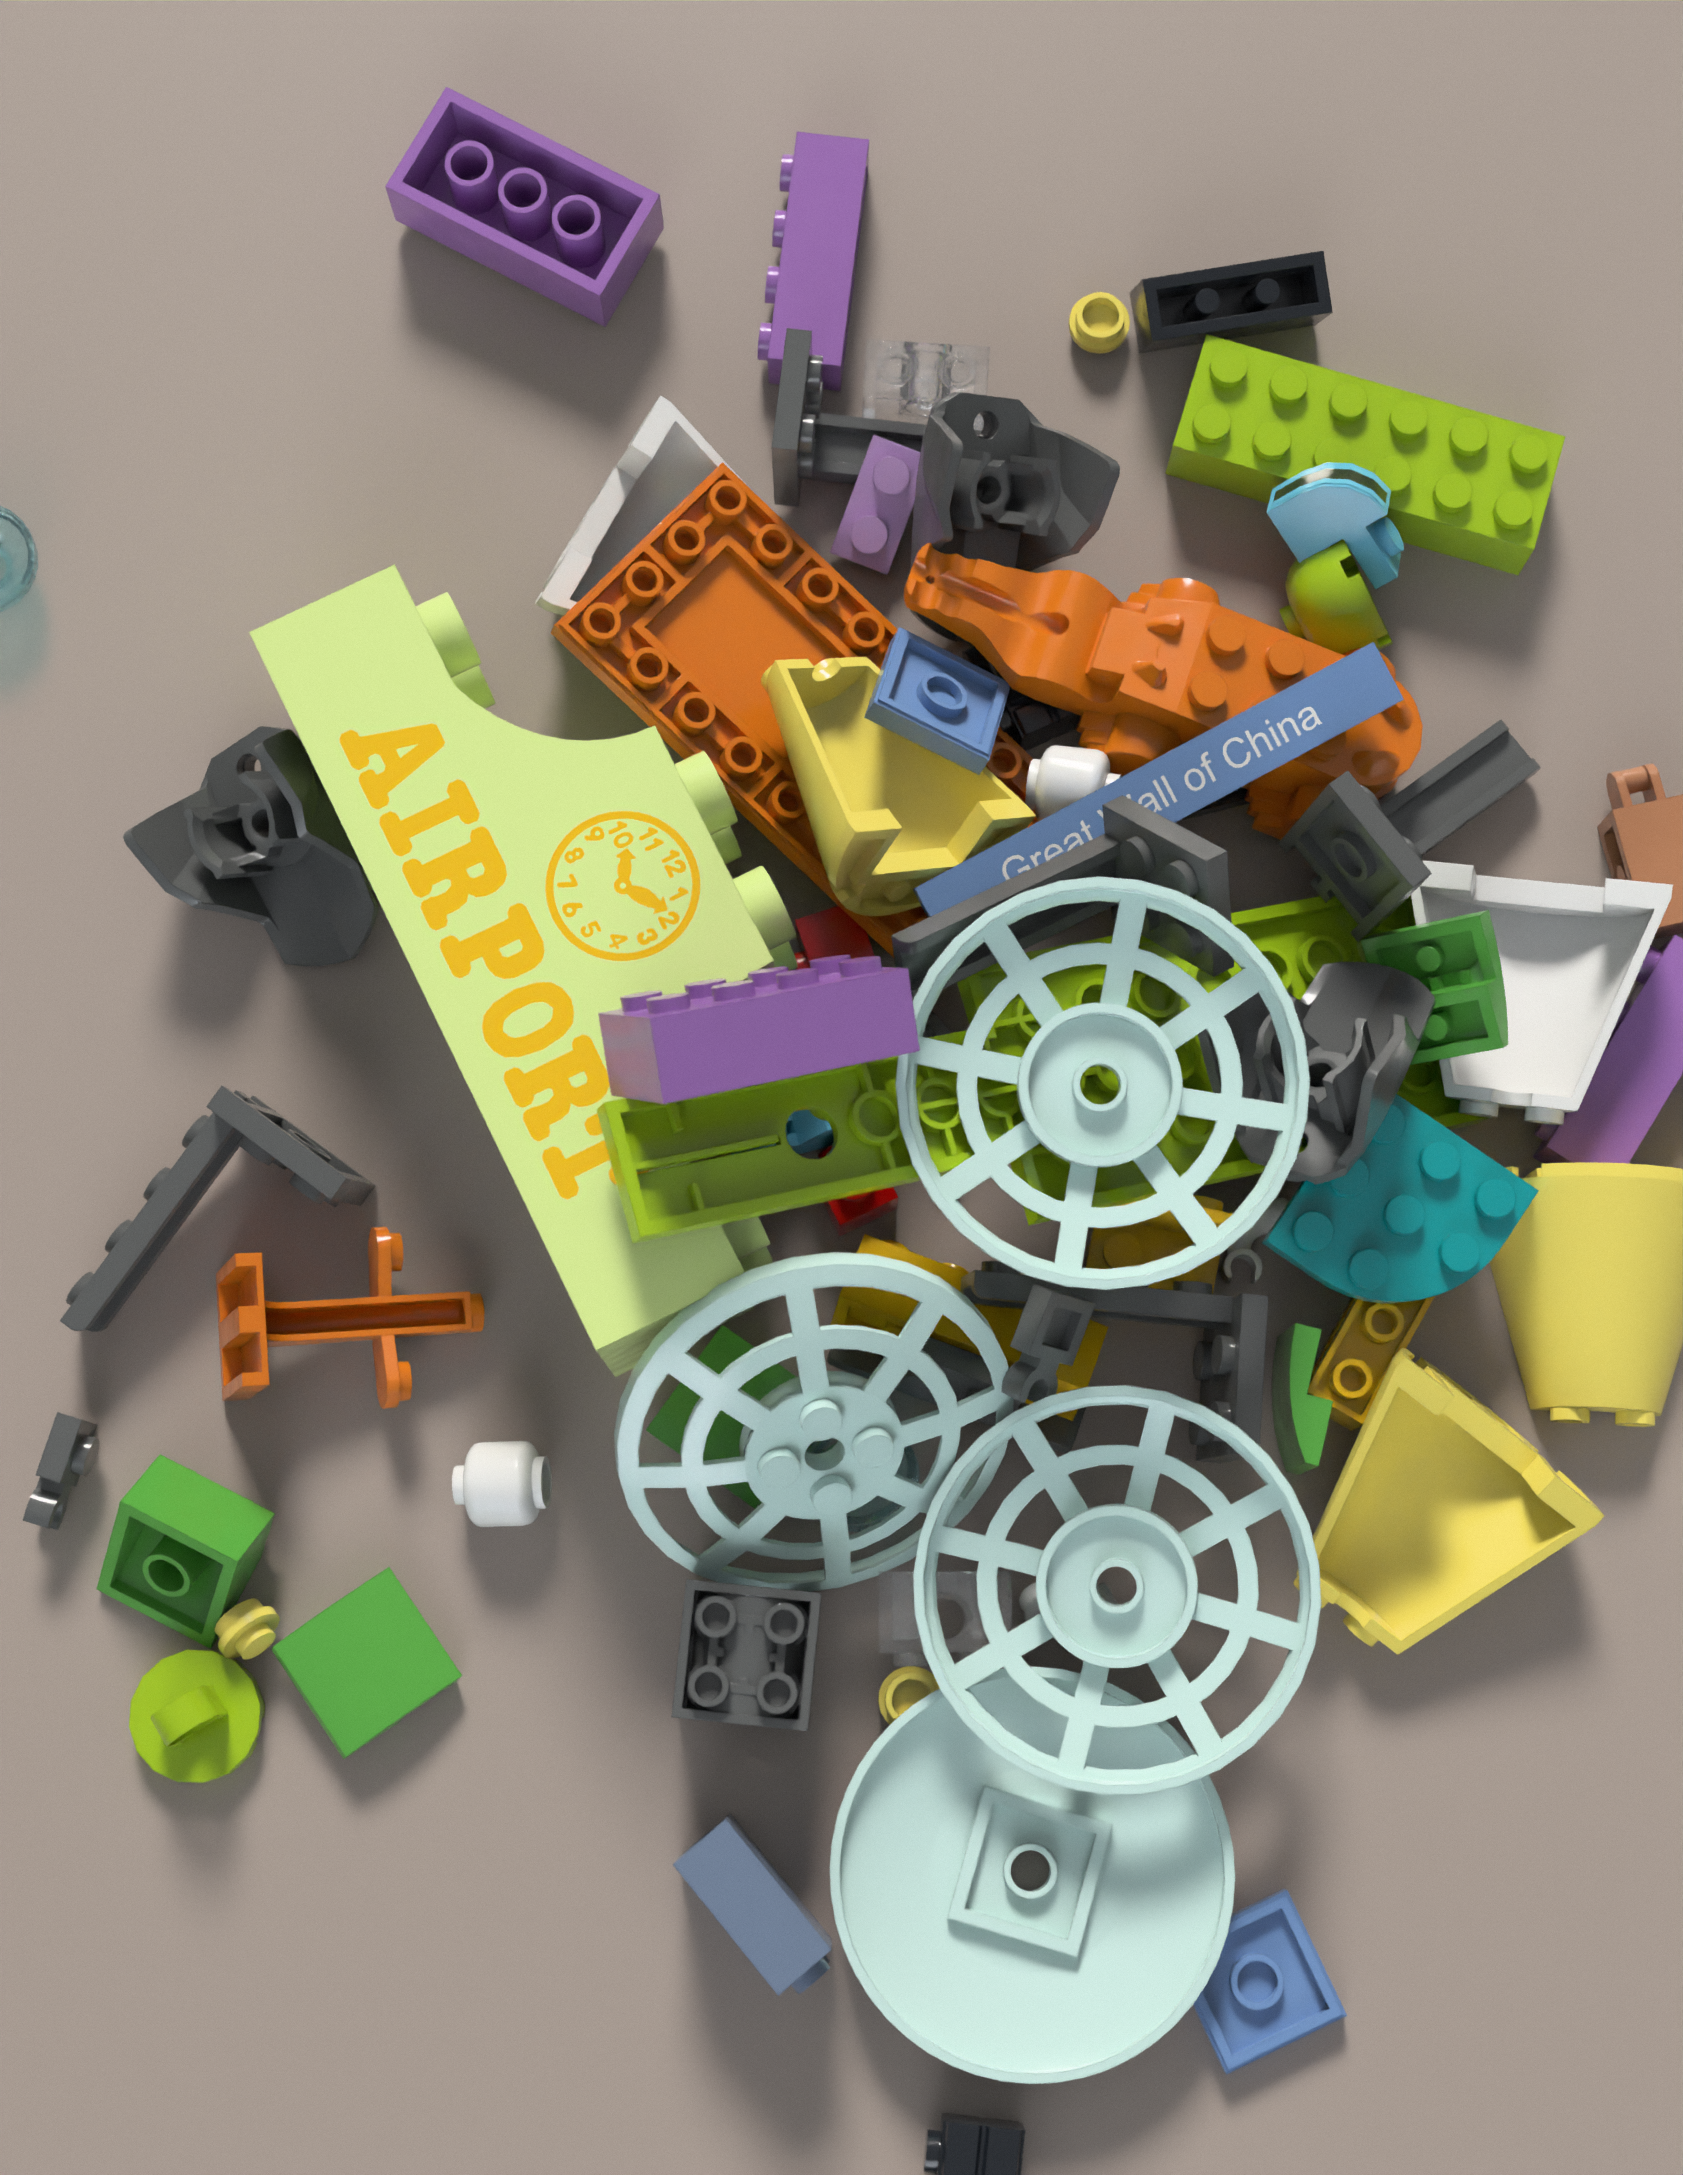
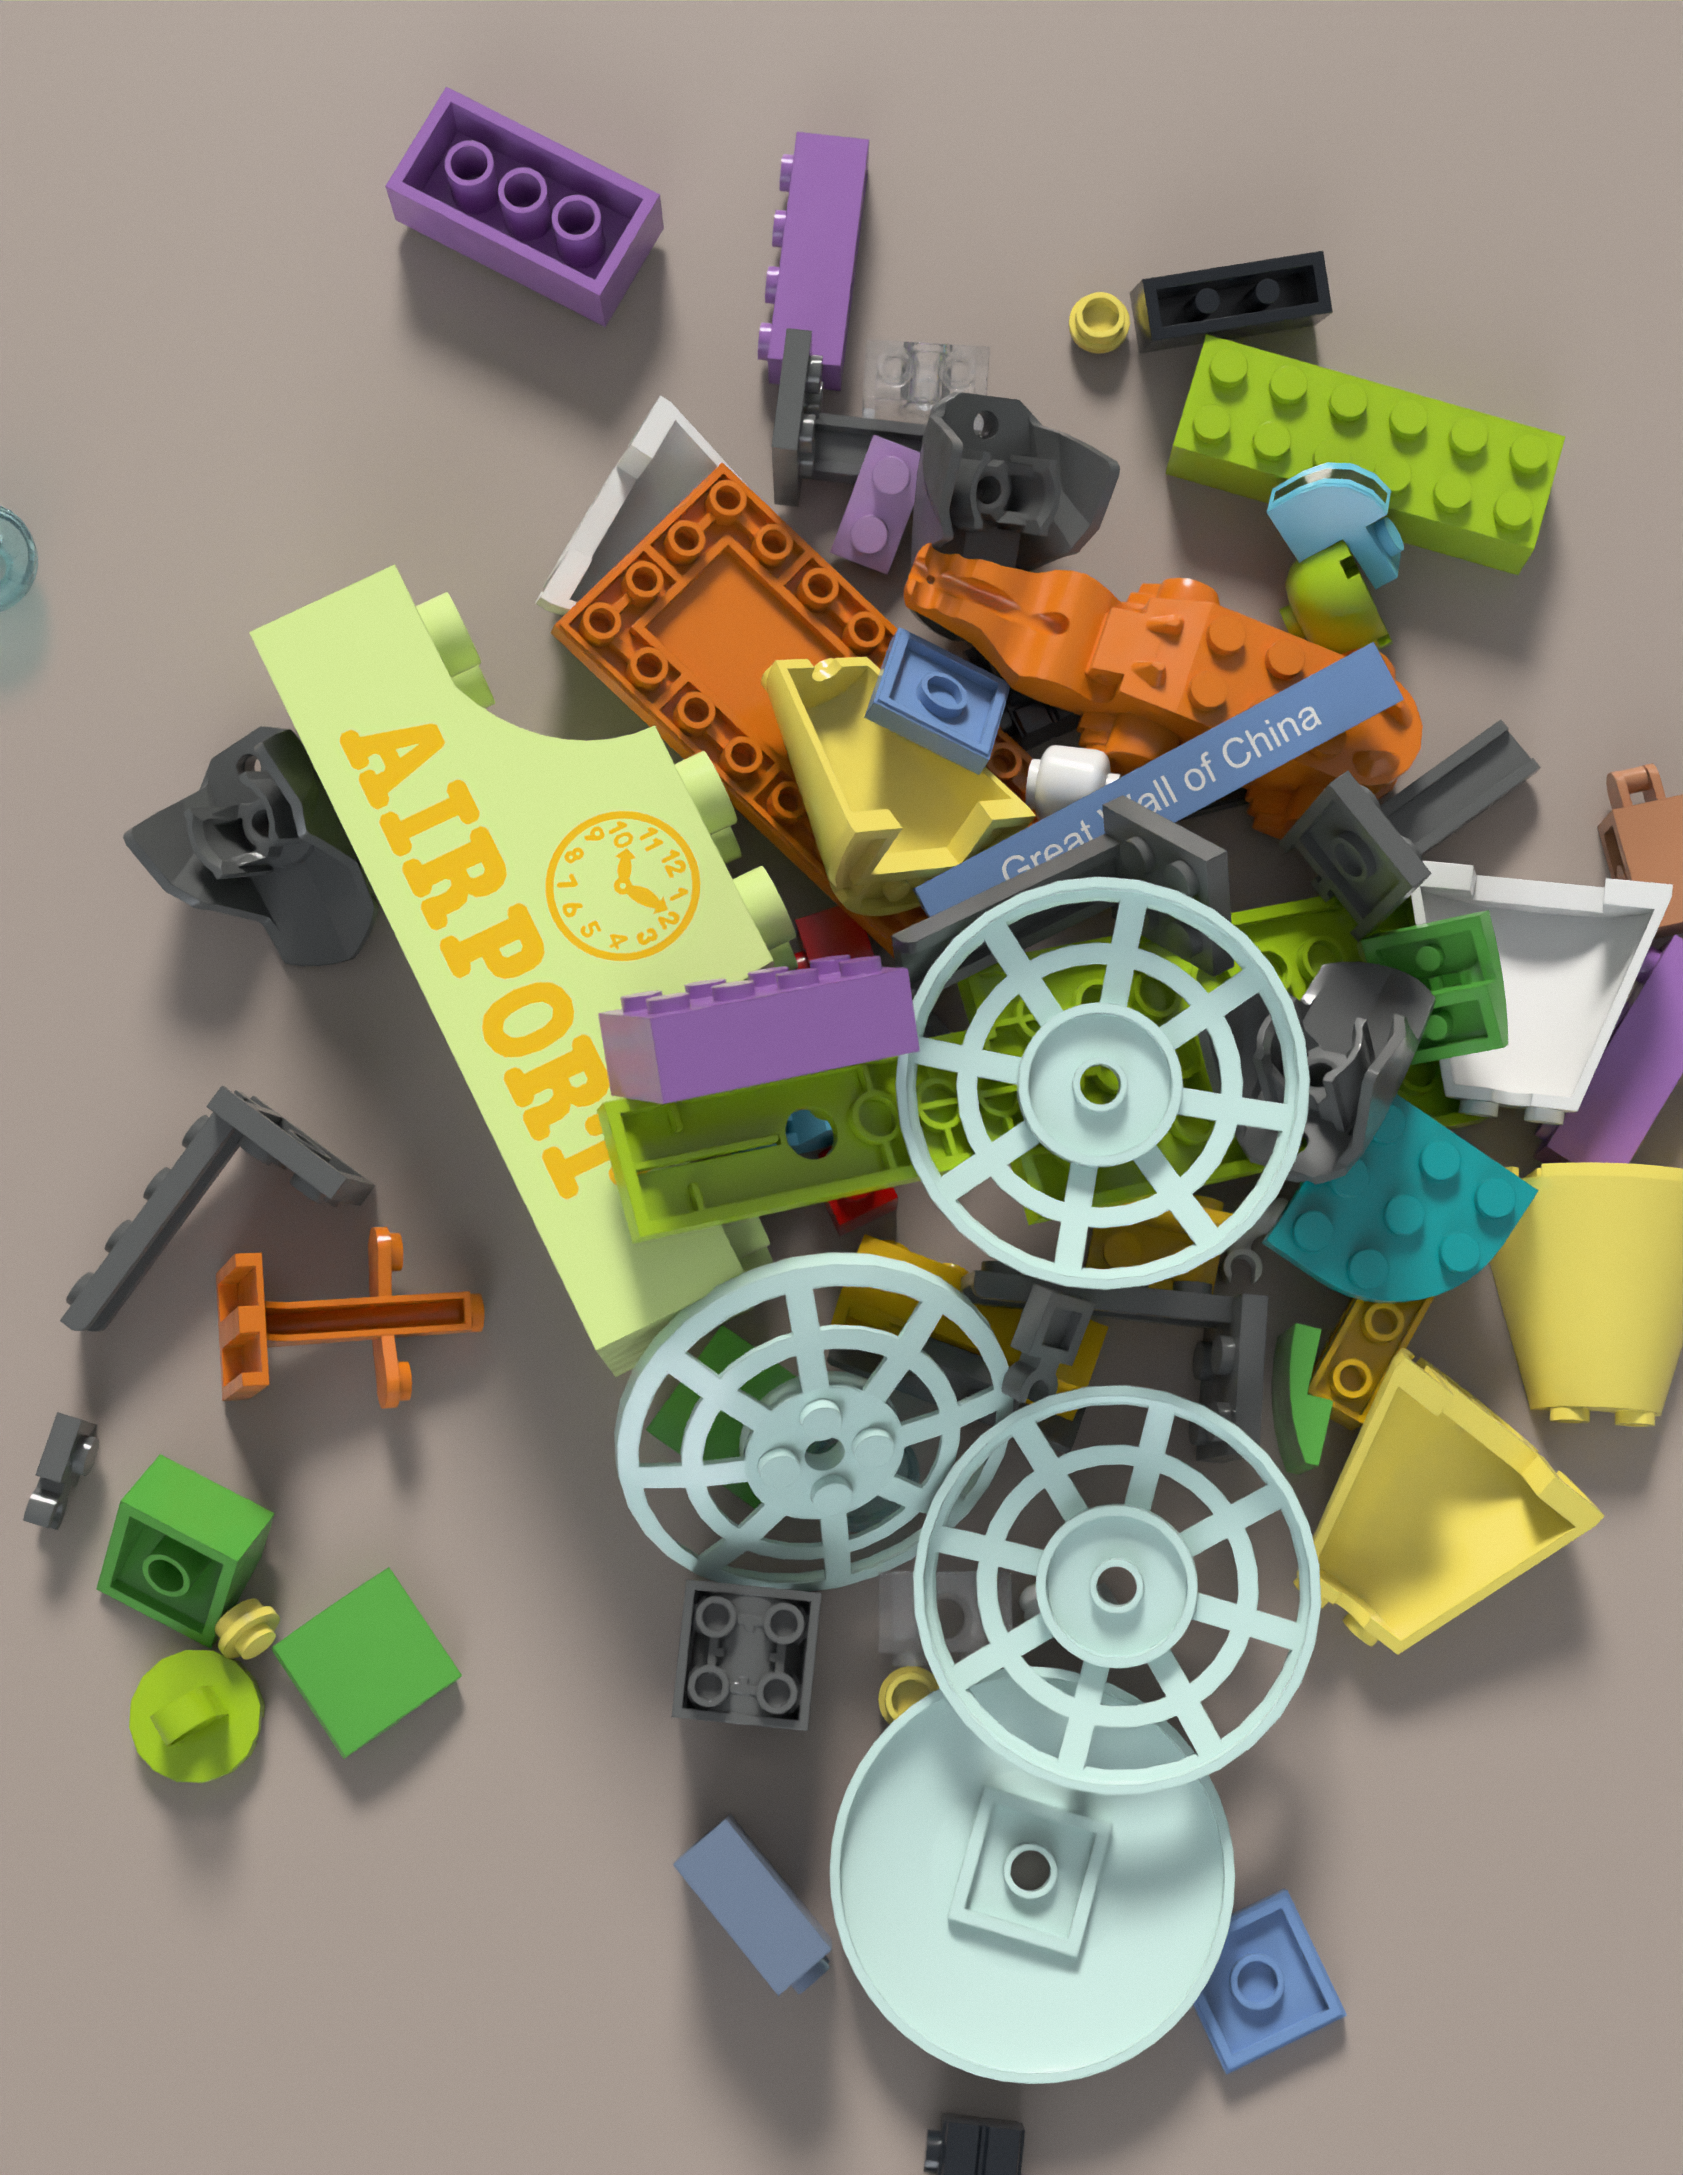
(503, 1483): white head -> none

